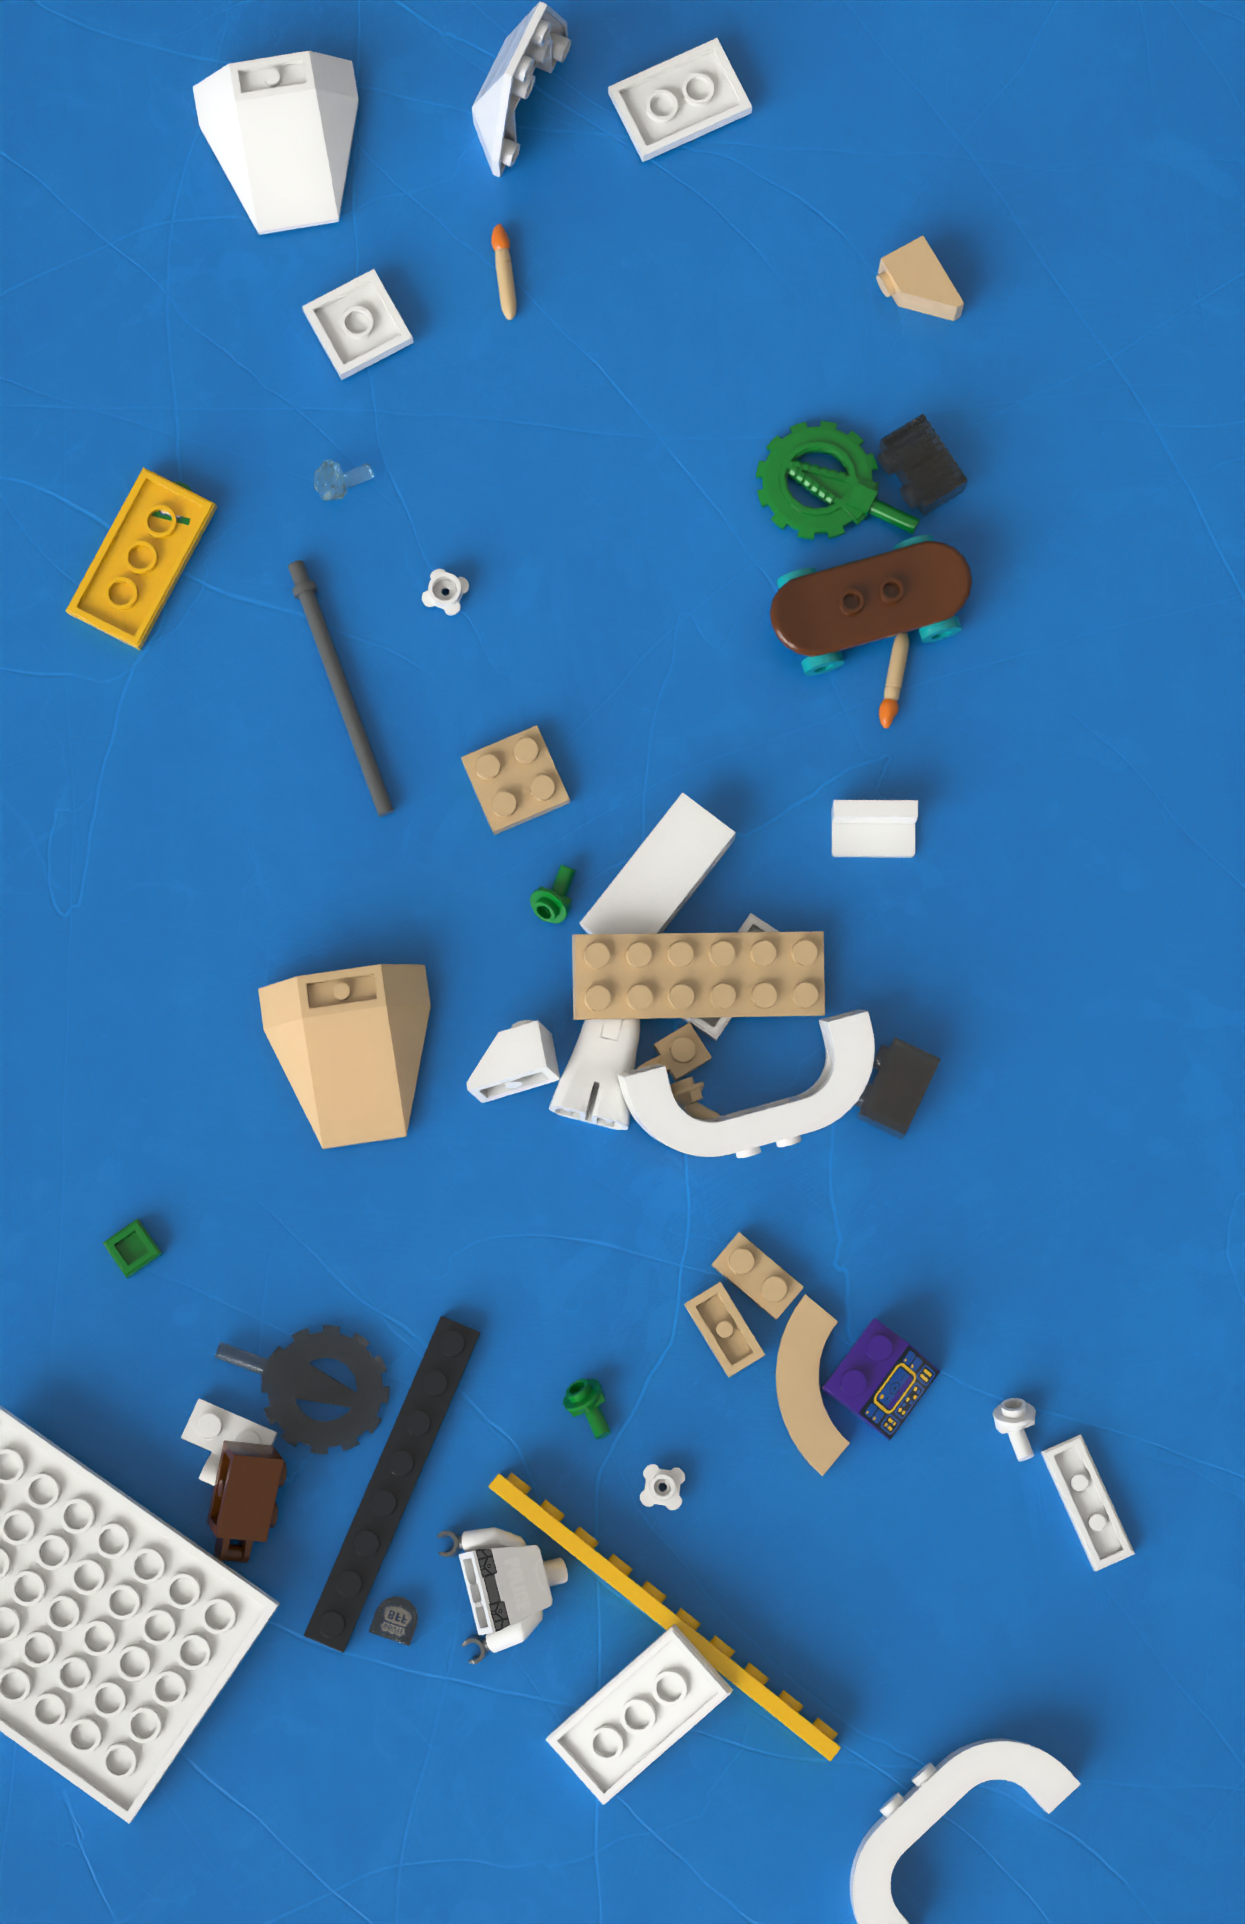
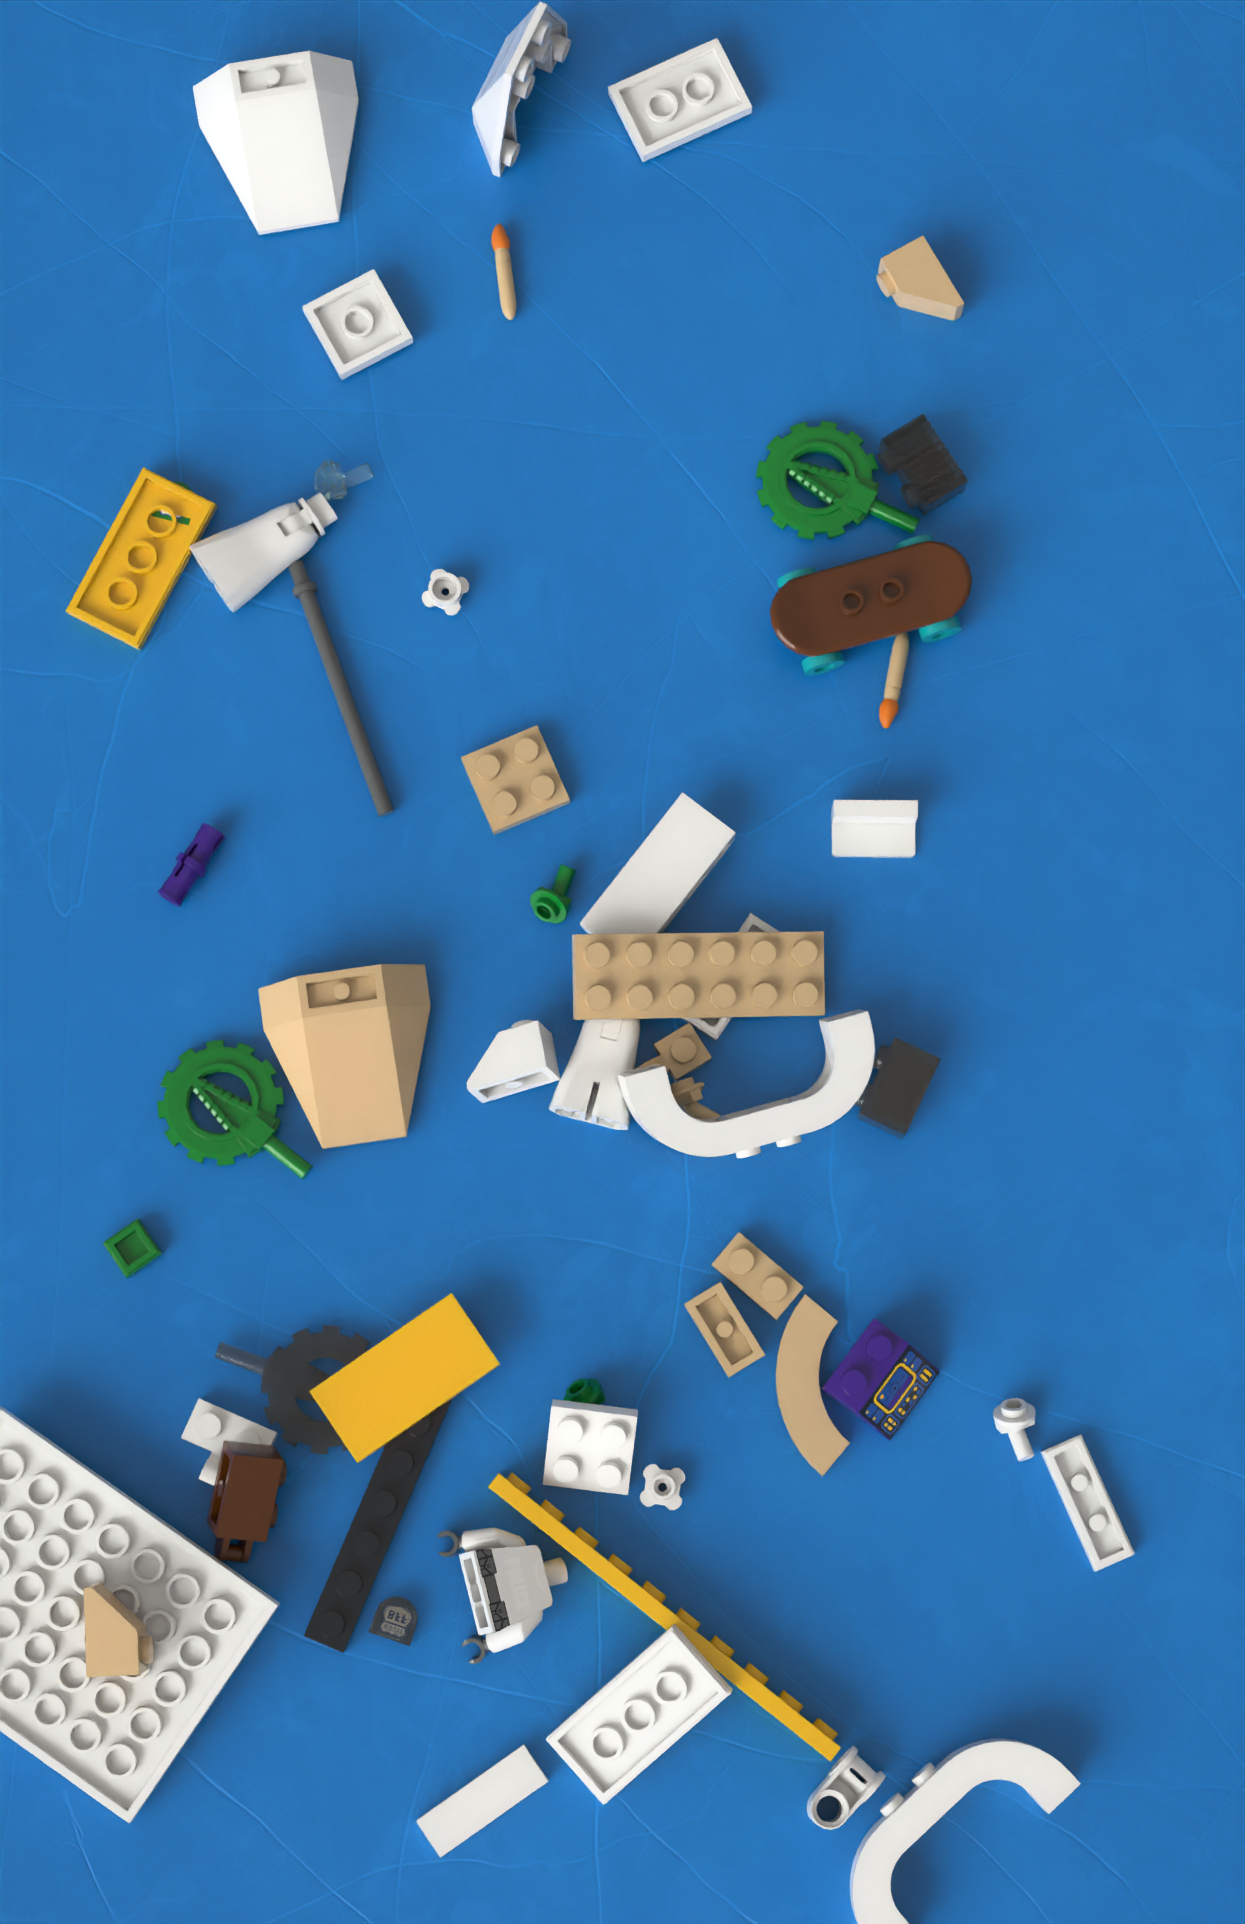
(113, 1636): none -> tan slope
(191, 864): none -> dark purple pin
(248, 1125): none -> green bar
(257, 551): none -> white piece
(404, 1378): none -> yellow tile
(482, 1800): none -> white tile
(590, 1447): none -> white plate
(845, 1788): none -> white piece

